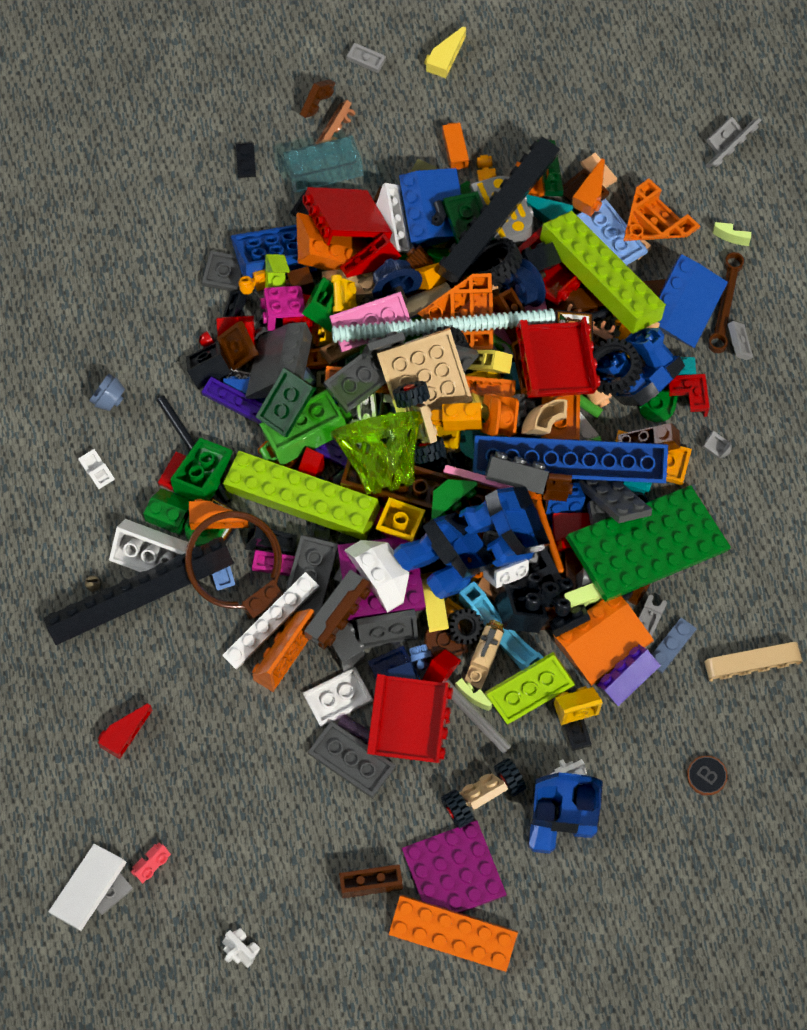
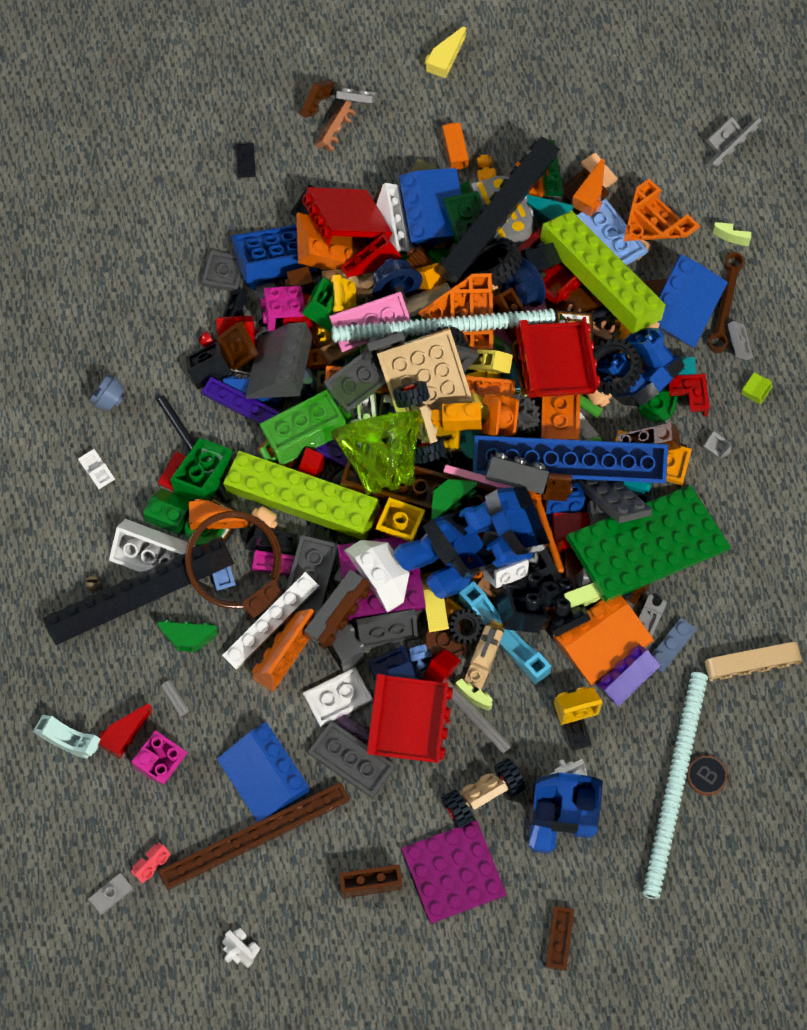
(66, 738): none -> light aqua arch
(87, 887): white tile -> none
(158, 758): none -> dark pink slope
(175, 698): none -> light grey axle
(187, 635): none -> green slope
(247, 283): light orange plate -> none
(254, 836): none -> reddish brown plate
(263, 773): none -> blue slope
(265, 515): none -> light nougat head
(275, 270): lime slope -> none
(285, 402): dark green plate -> none
(323, 164): clear light blue piece -> none
(361, 96): none -> light grey plate
(366, 58): light grey plate -> none
(440, 215): black arm -> none
(453, 933): orange plate -> none
(530, 688): lime plate -> none
(541, 418): tan brick -> none
(560, 938): none -> reddish brown plate
(675, 785): none -> light aqua piece
(757, 388): none -> lime piece

